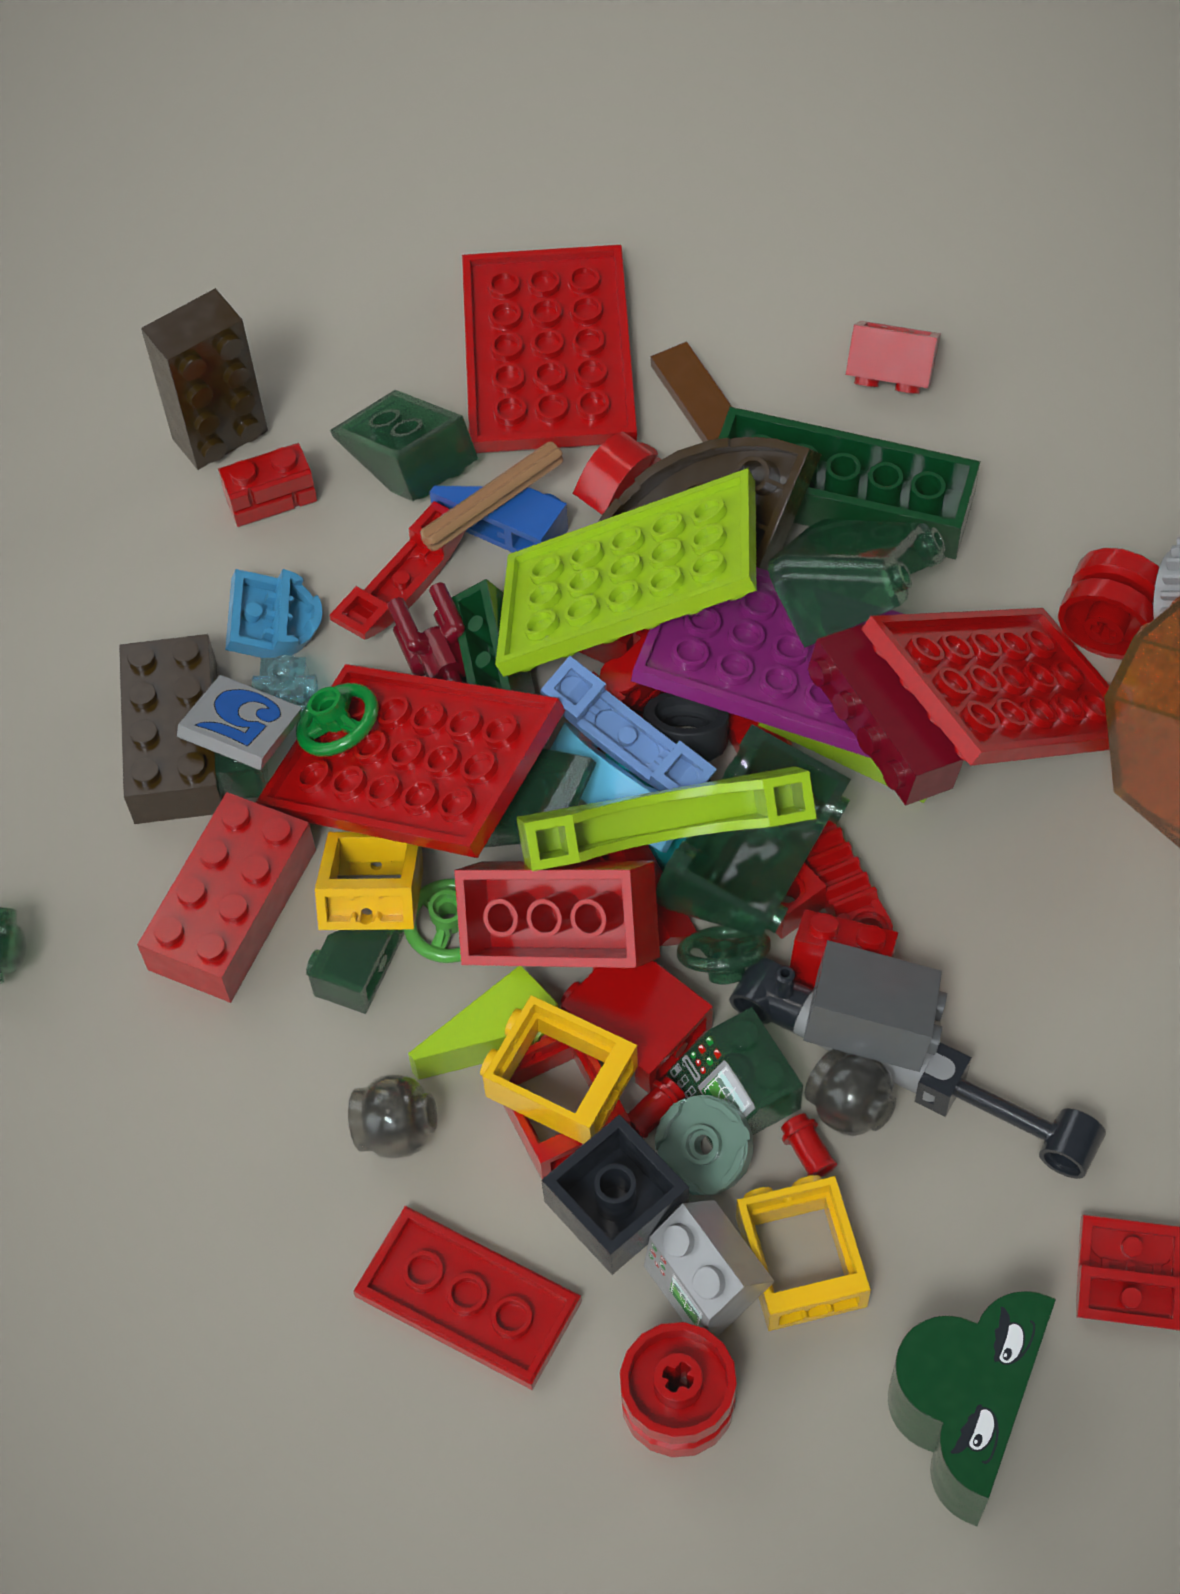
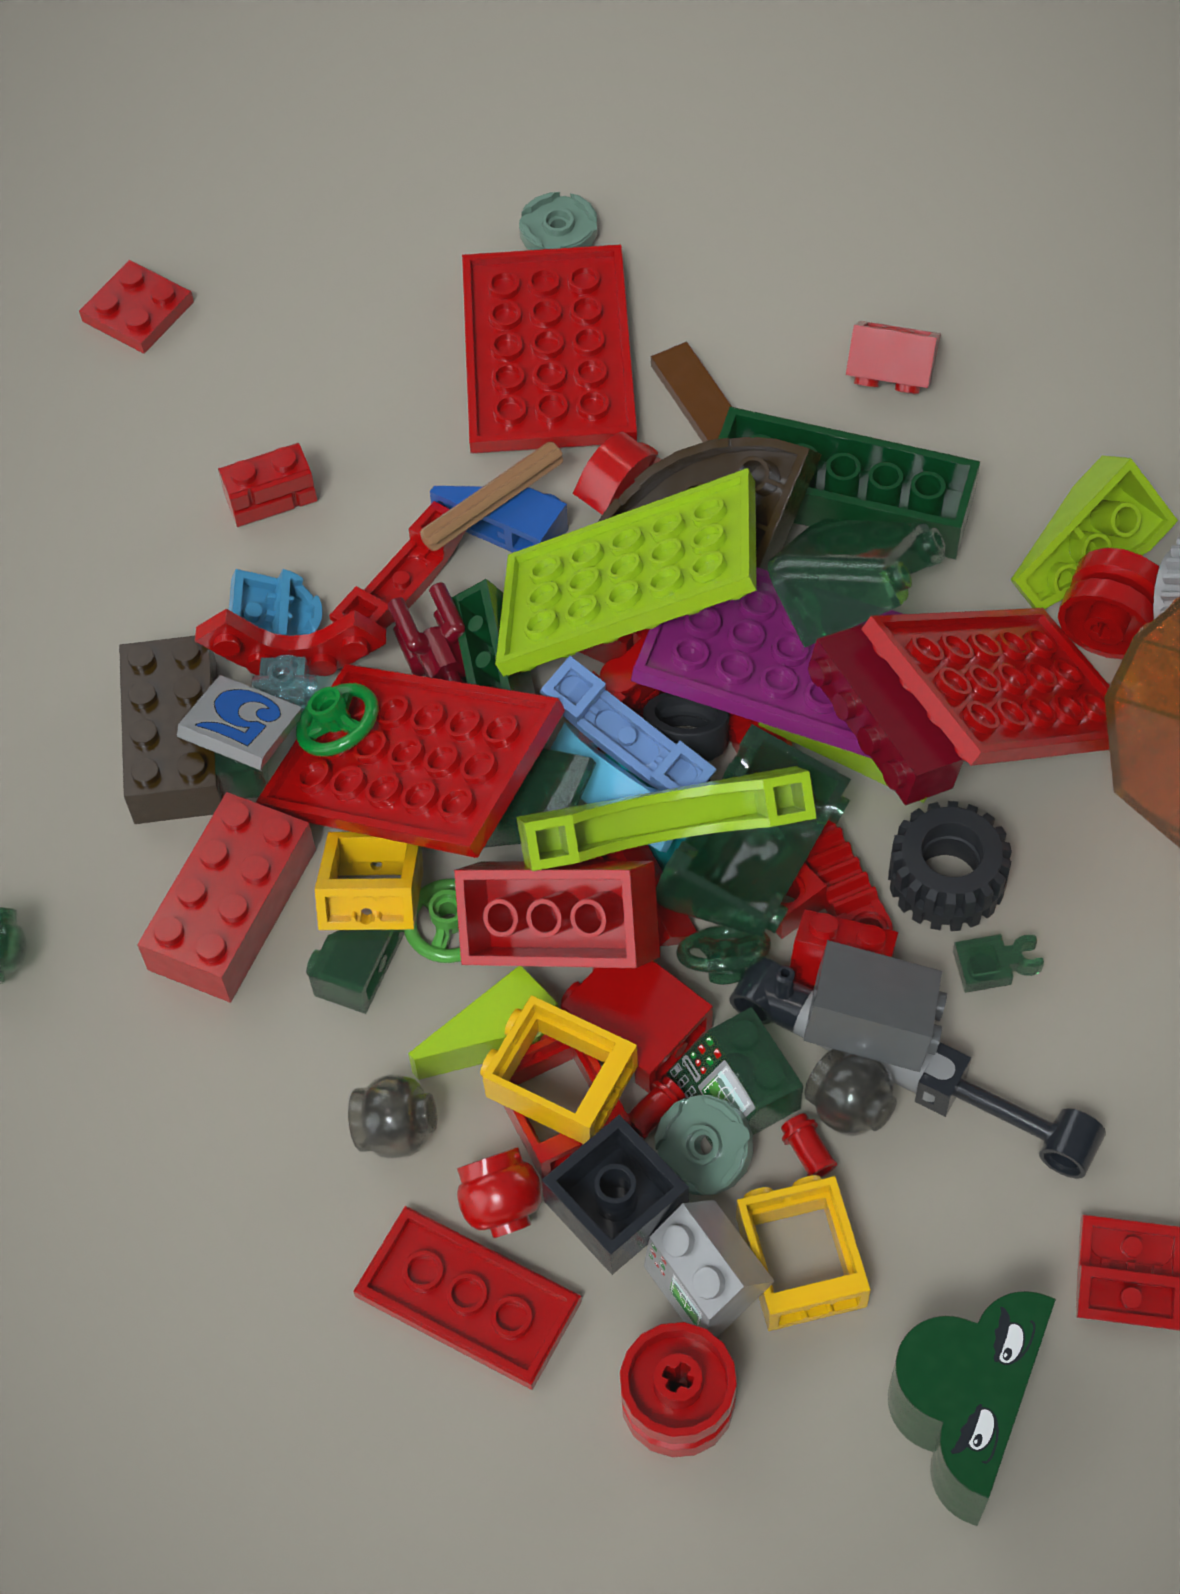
(136, 306): none -> red plate
(205, 378): dark brown brick -> none
(324, 649): none -> red plate
(408, 443): clear green slope -> none
(499, 1193): none -> red piece
(558, 222): none -> sand green plate
(956, 834): none -> black tyre
(989, 964): none -> clear green plate
(1104, 509): none -> lime wedge

